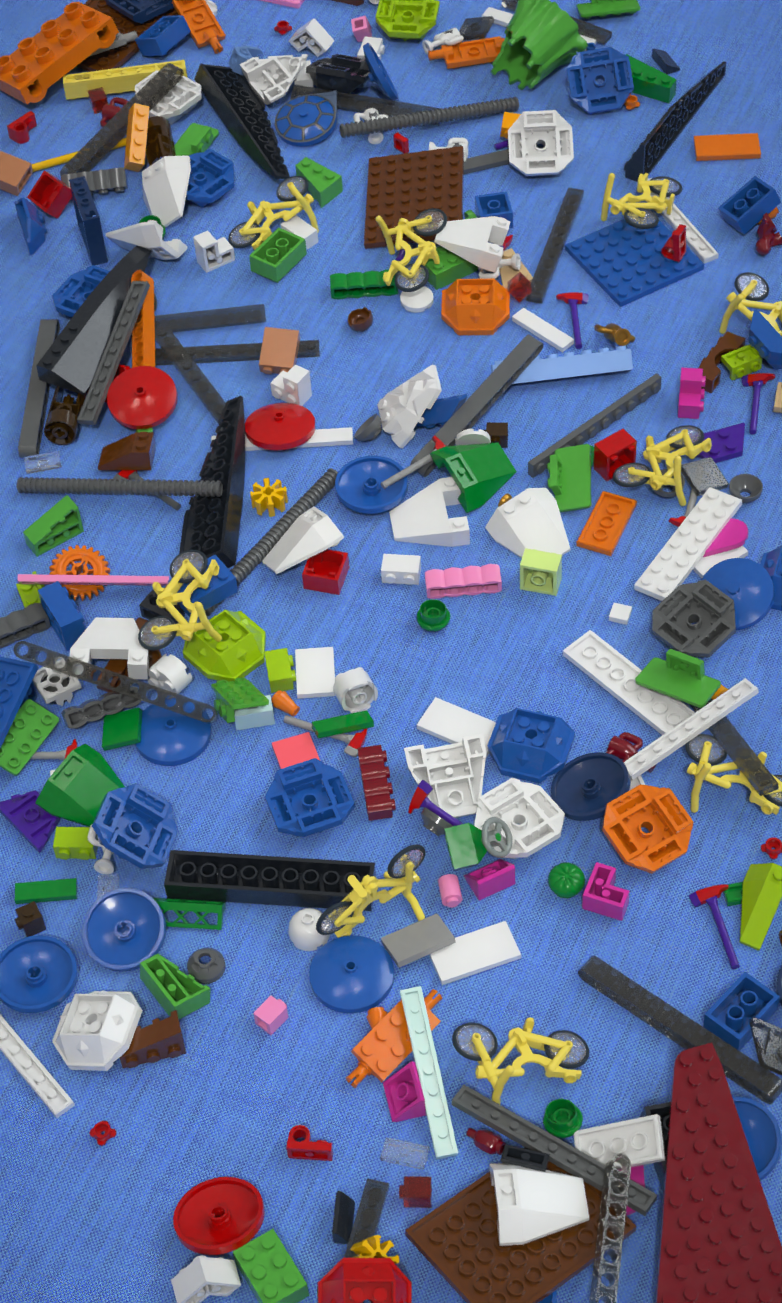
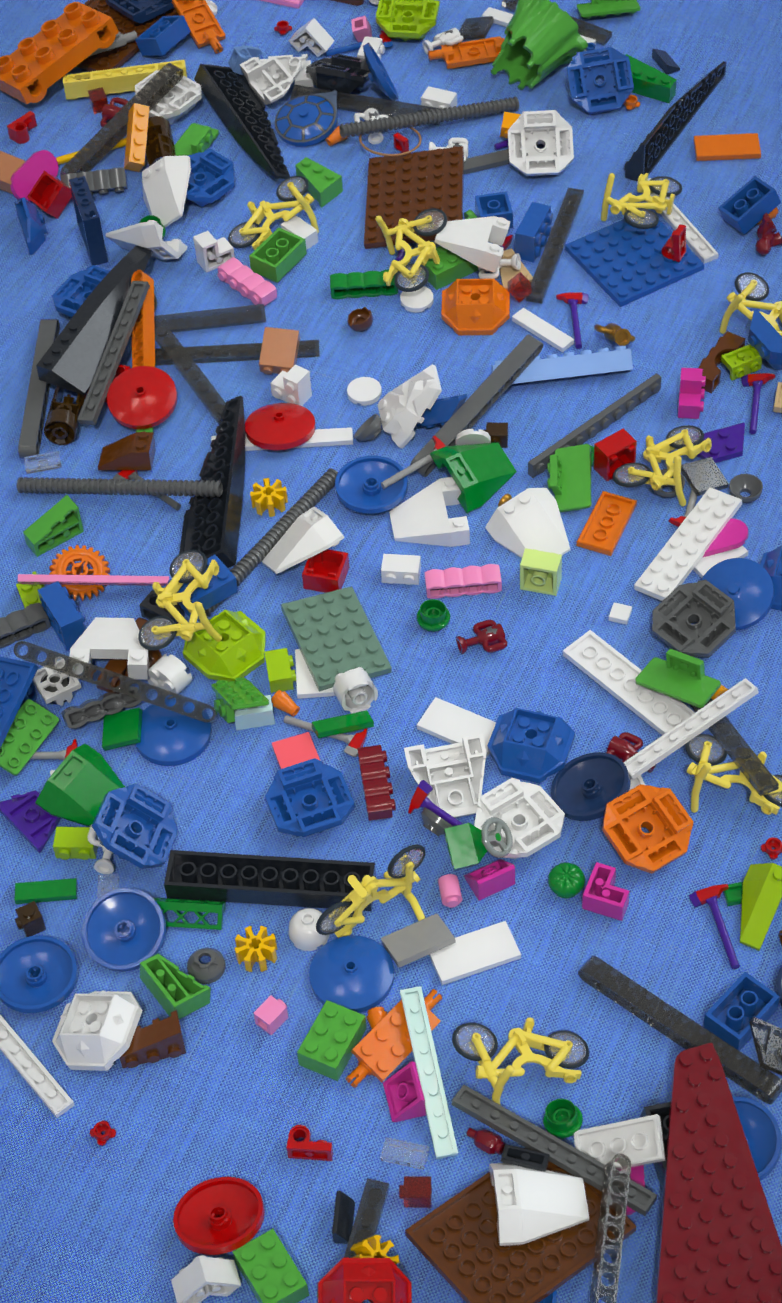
(30, 171): none -> dark pink tile
(247, 282): none -> bright pink brick
(256, 948): none -> yellow gear
(331, 1040): none -> bright green brick
(335, 137): none -> orange cone
(335, 636): none -> sand green plate
(364, 391): none -> white tile
(386, 41): none -> blue piece
(400, 154): none -> medium nougat piece
(438, 98): none -> white brick
(491, 637): none -> dark red piece
(533, 231): none -> blue brick

